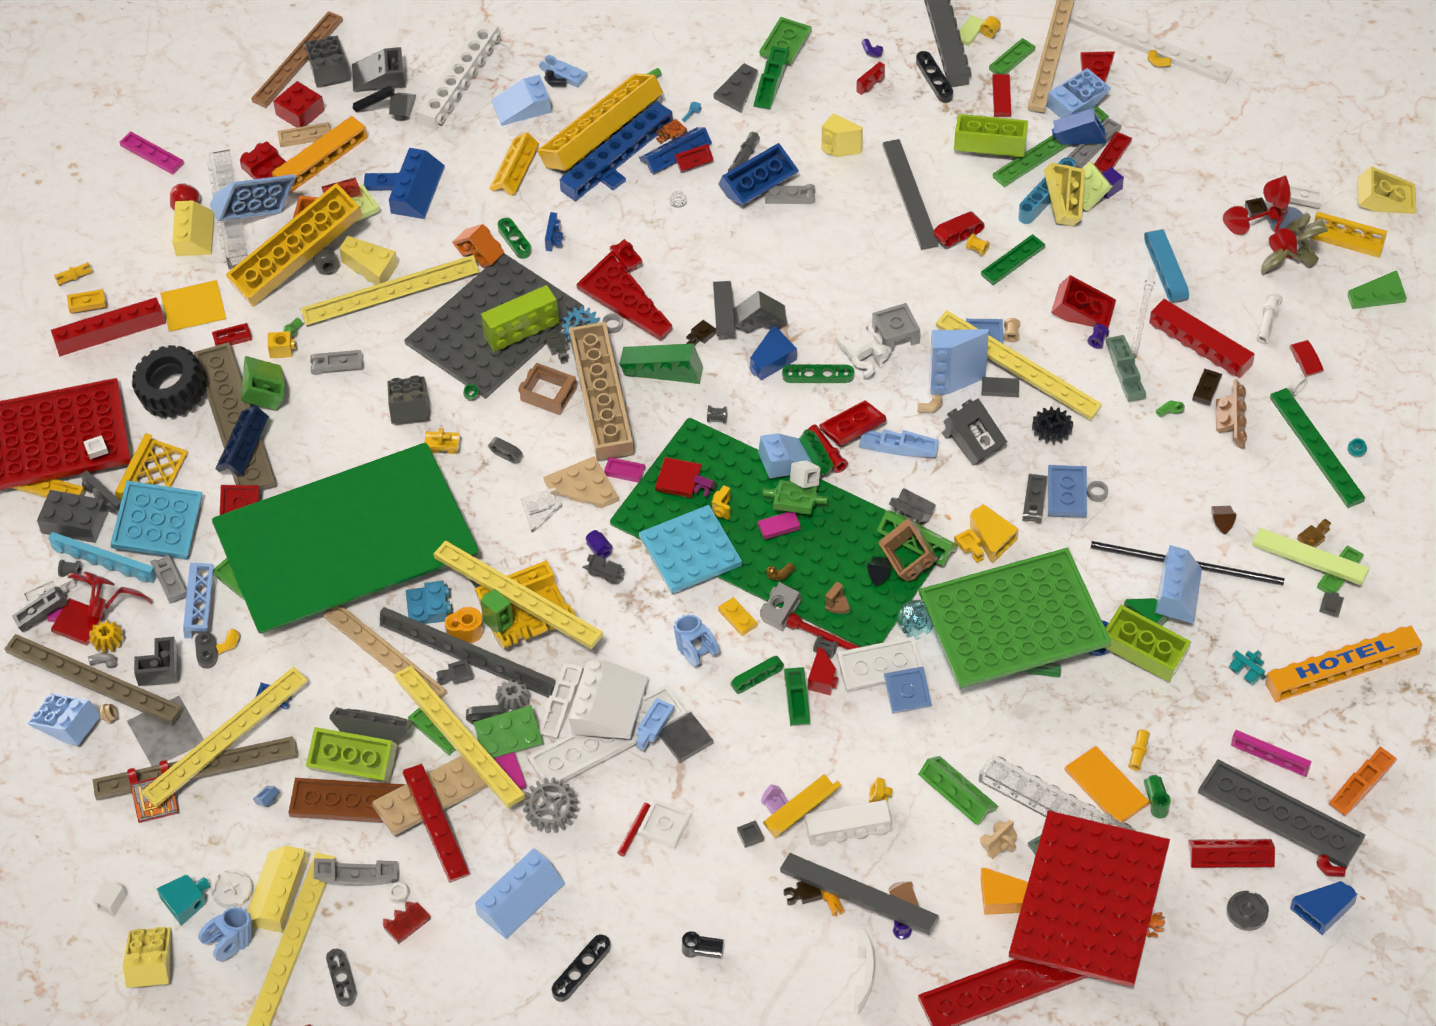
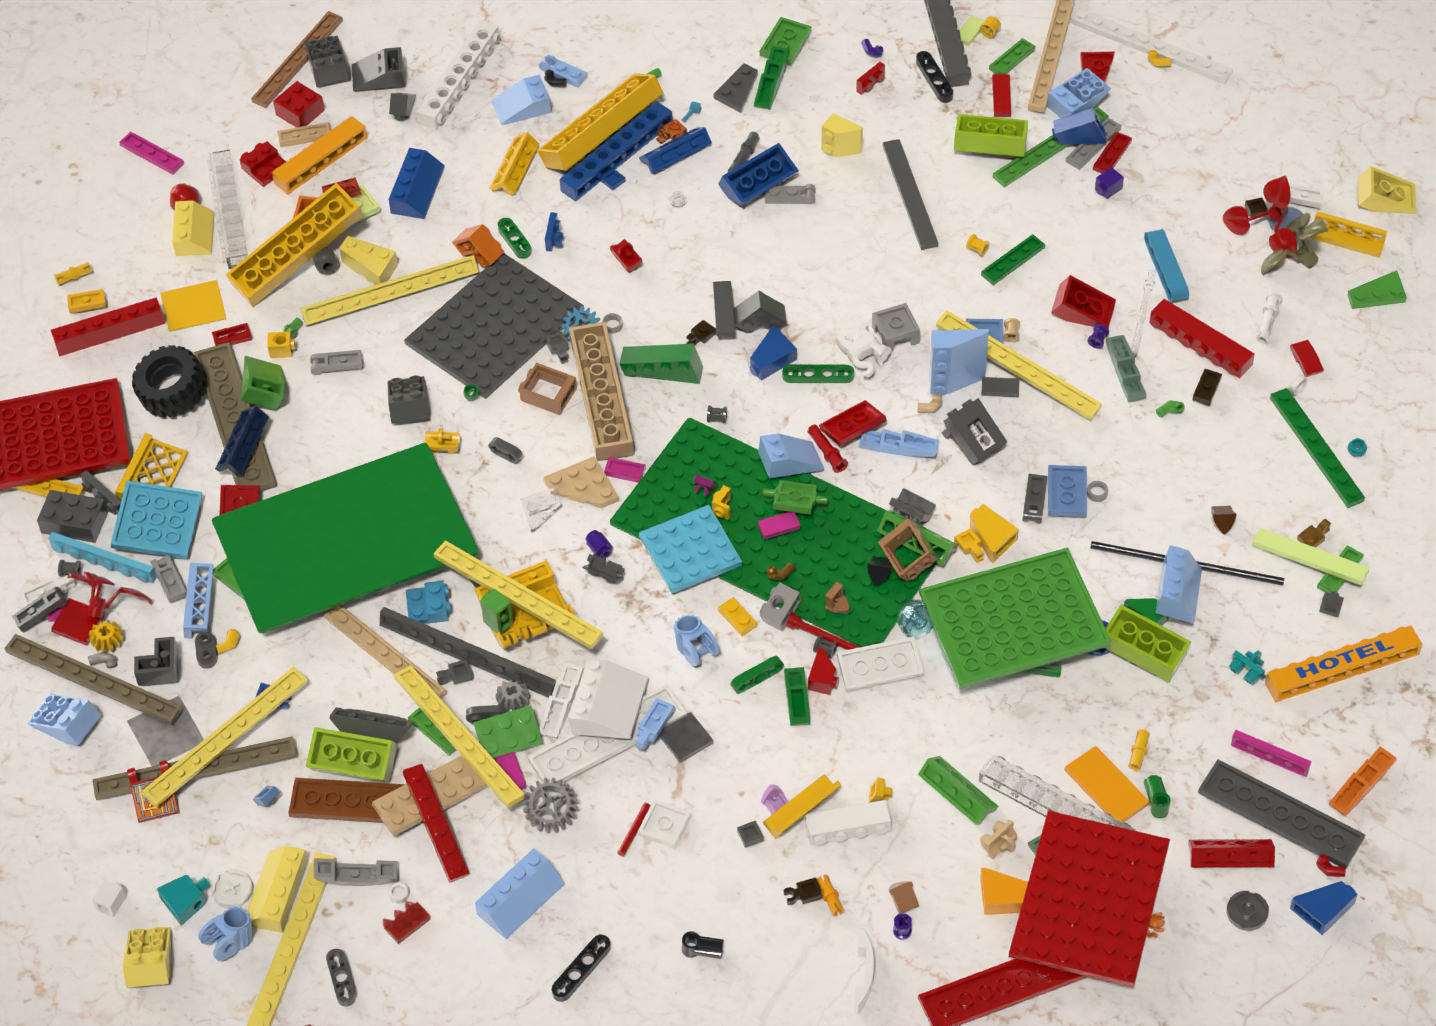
(95, 447): white plate -> none
(108, 713): tan plate -> none
(252, 197): light blue slope -> none
(373, 98): black axle -> none
(380, 181): blue plate -> none
(465, 624): light orange piece -> none
(520, 318): lime brick -> none
(621, 293): red wing -> none
(677, 477): red tile -> none
(694, 157): red plate -> none
(805, 474): white brick -> none
(816, 451): green beam -> none
(859, 893): dark grey tile -> none
(907, 689): medium blue plate -> none
(958, 228): red beam -> none
(1038, 198): dark azure beam -> none
(1052, 425): black gear -> none
(1065, 192): light yellow wedge -> none
(1094, 186): yellowish green plate -> none
(1231, 414): medium nougat bracket -> none

